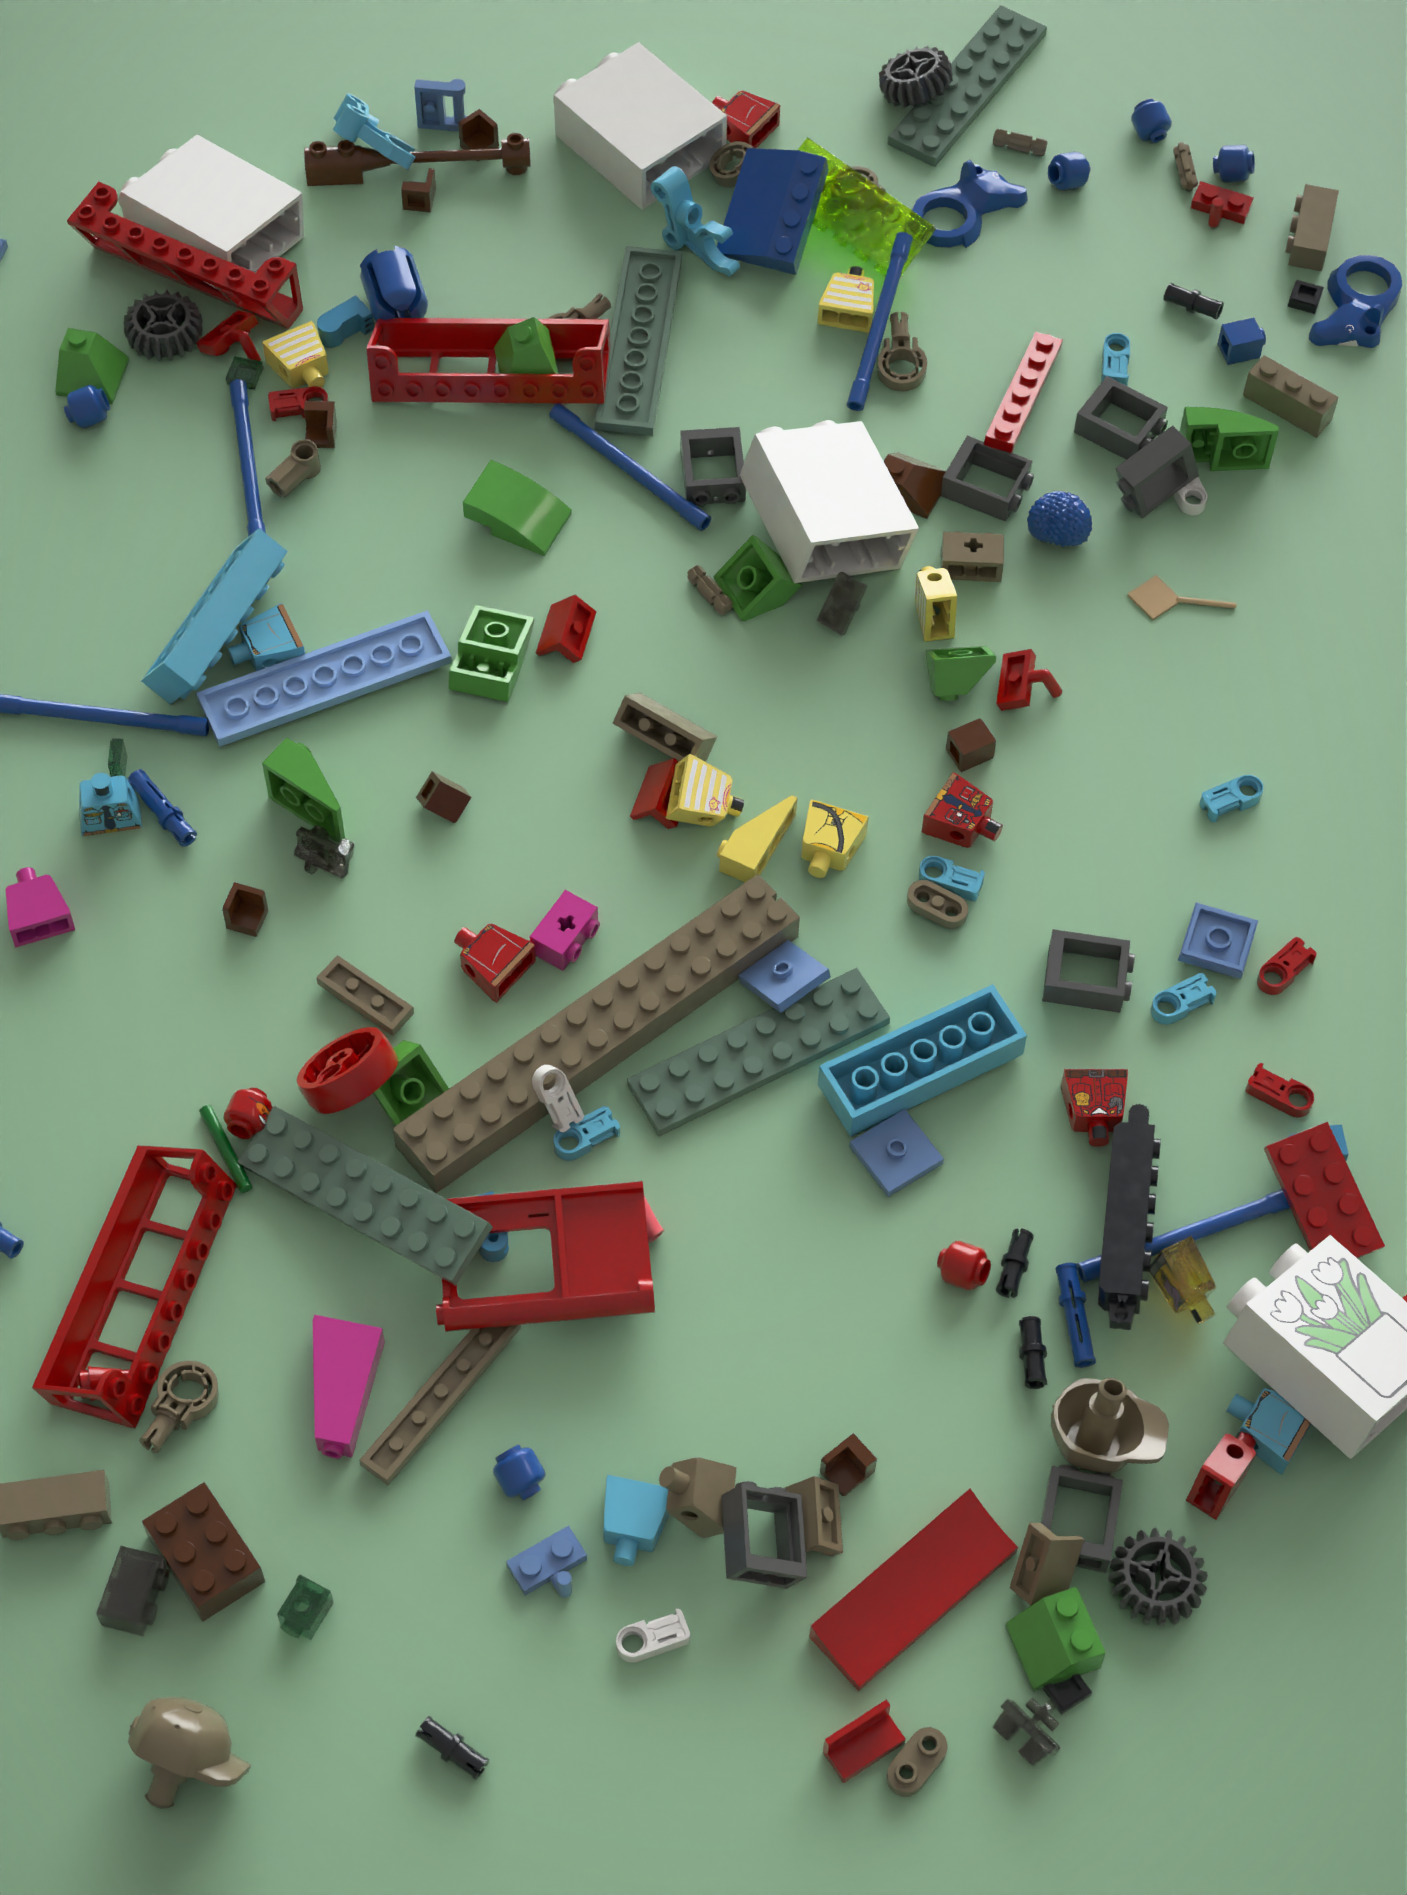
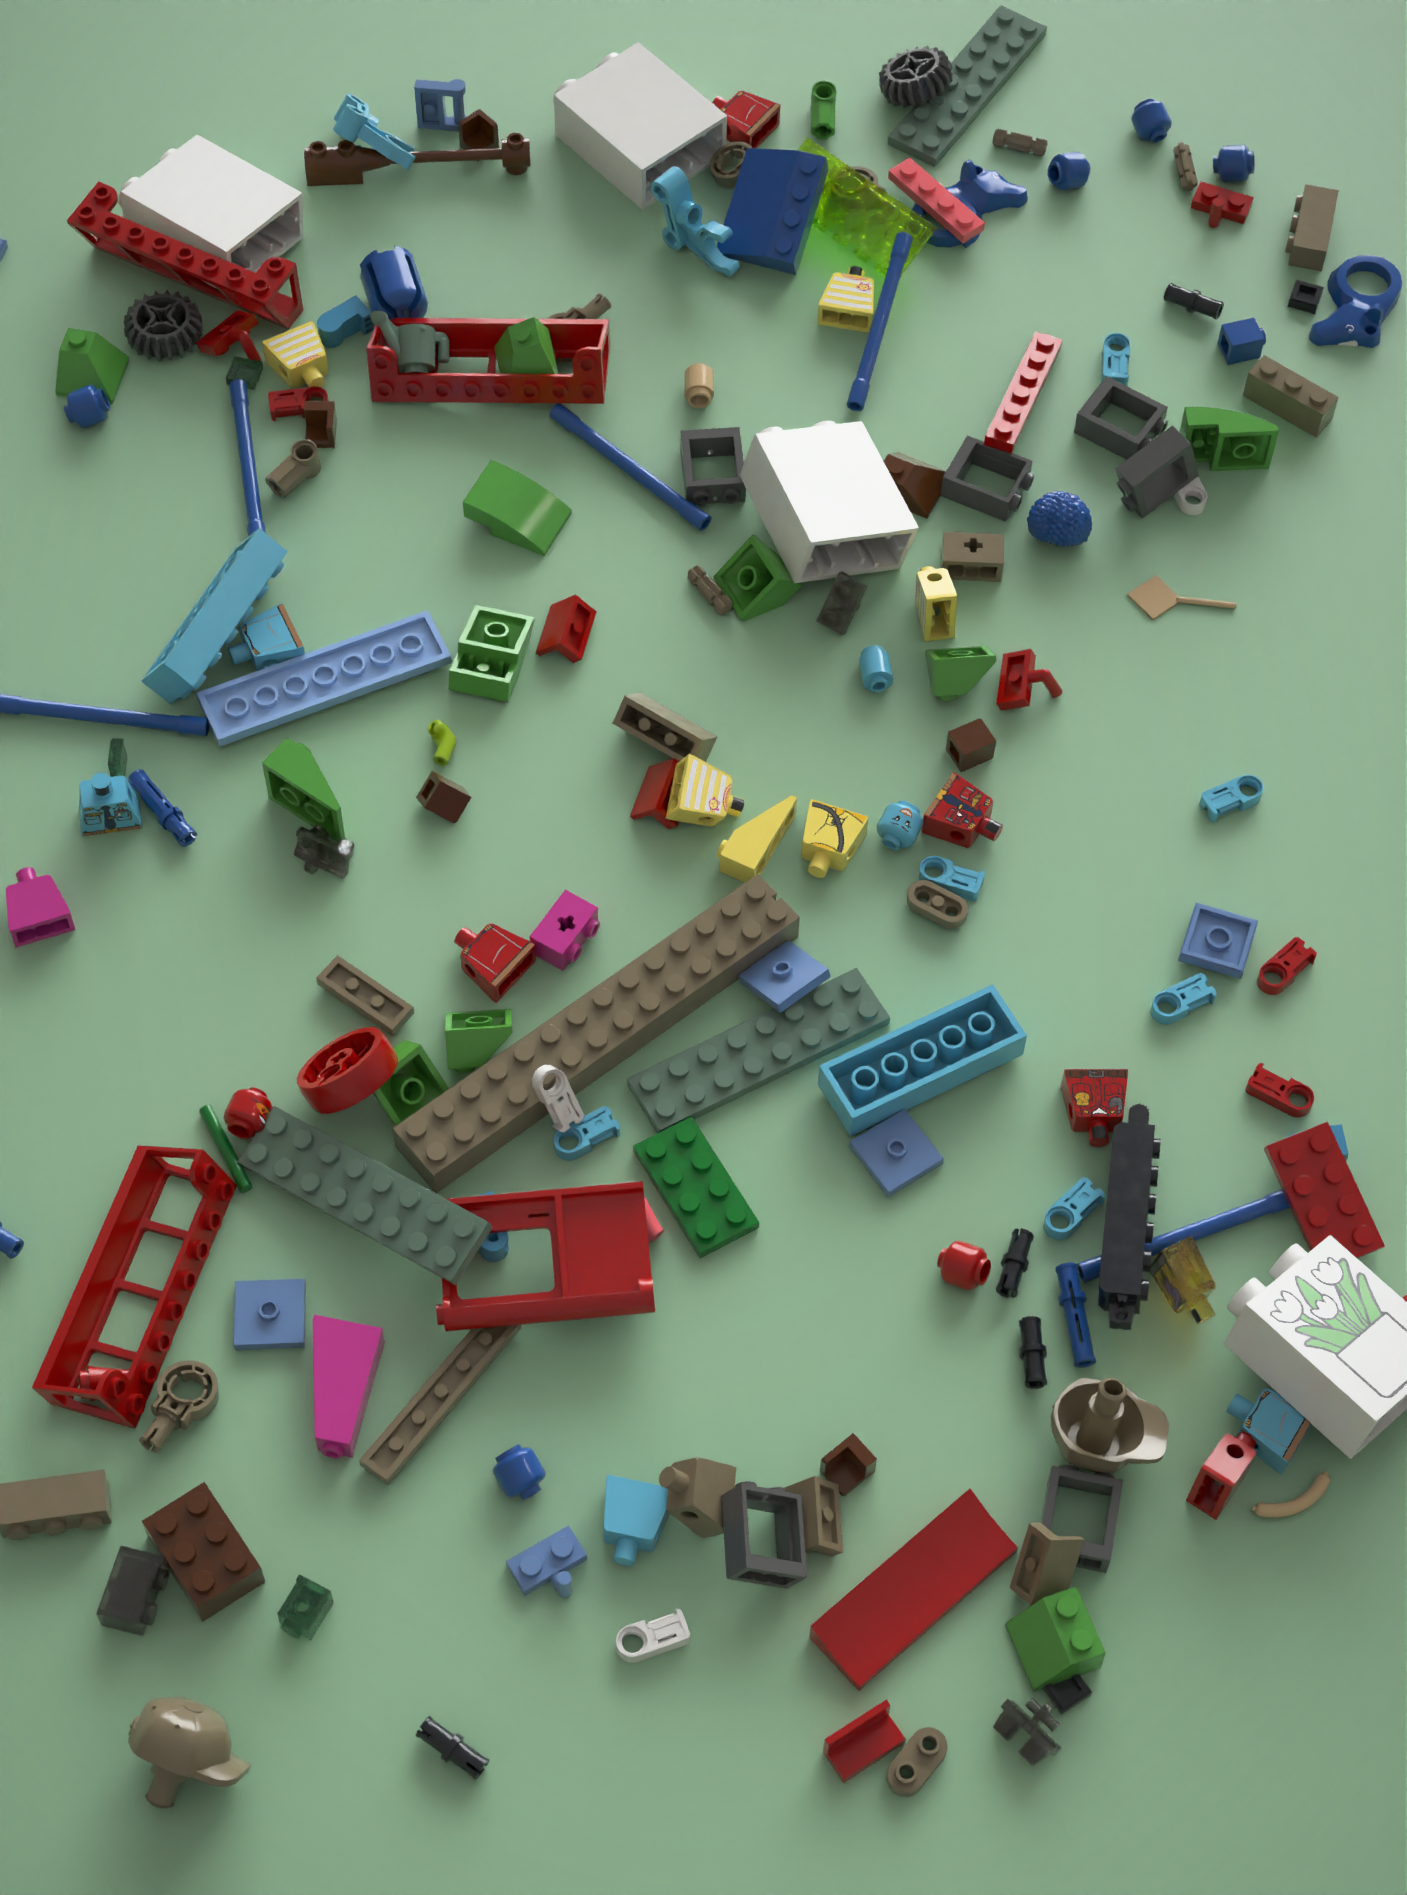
(245, 909): reddish brown panel -> none
(269, 1314): none -> medium blue plate
(413, 344): none -> sand green piece
(419, 195): reddish brown panel -> none
(444, 740): none -> lime arm
(475, 1037): none -> bright green slope
(639, 340): sand green plate -> none
(696, 1187): none -> green plate
(699, 385): none -> tan brick
(823, 109): none -> bright green piece
(875, 668): none -> medium azure brick
(900, 825): none -> medium azure head
(901, 351): dark tan pin -> none
(936, 200): none -> coral plate
(1074, 1206): none -> medium azure piece
(1086, 994): dark grey window -> none
(1171, 1579): dark grey gear -> none
(1297, 1505): none -> tan piece

